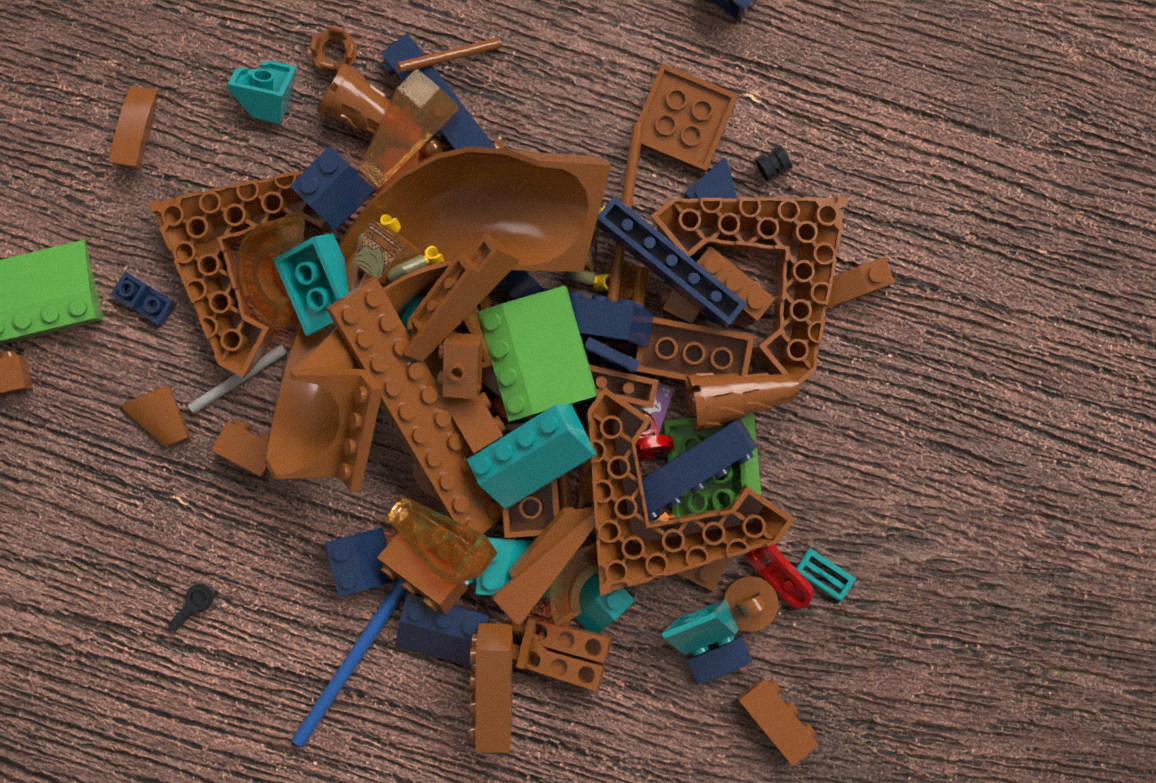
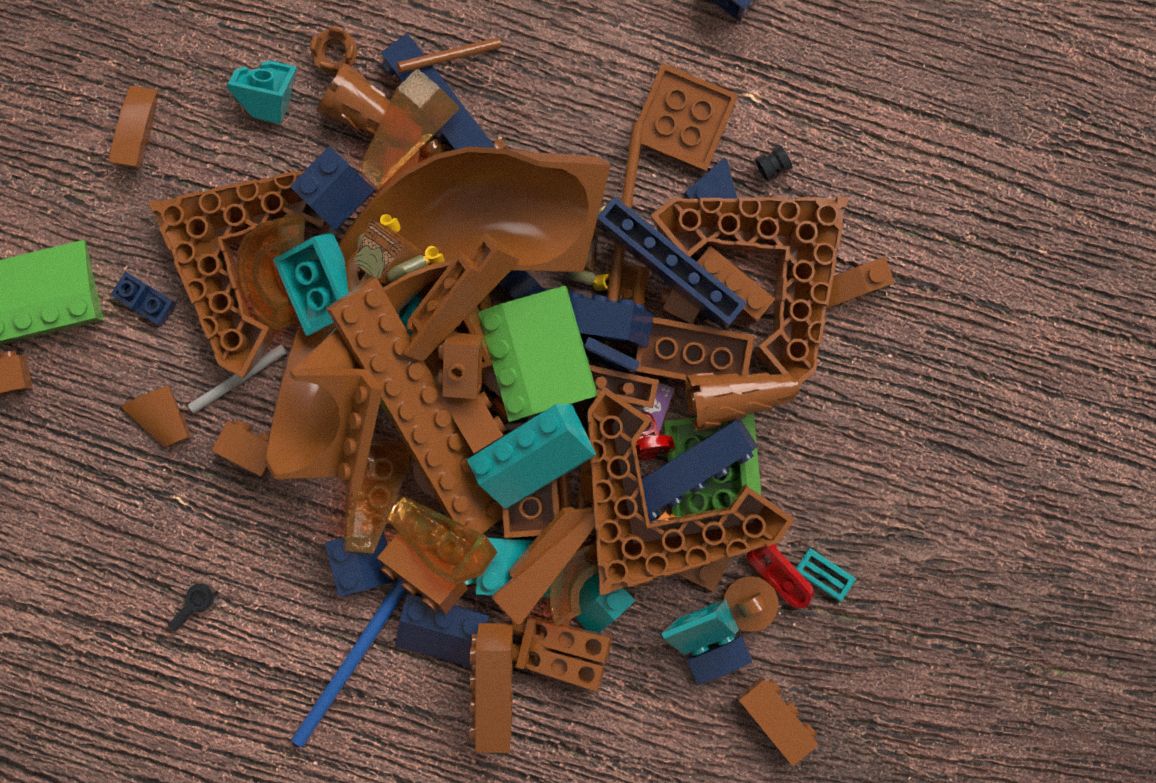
(369, 509): none -> clear orange wedge

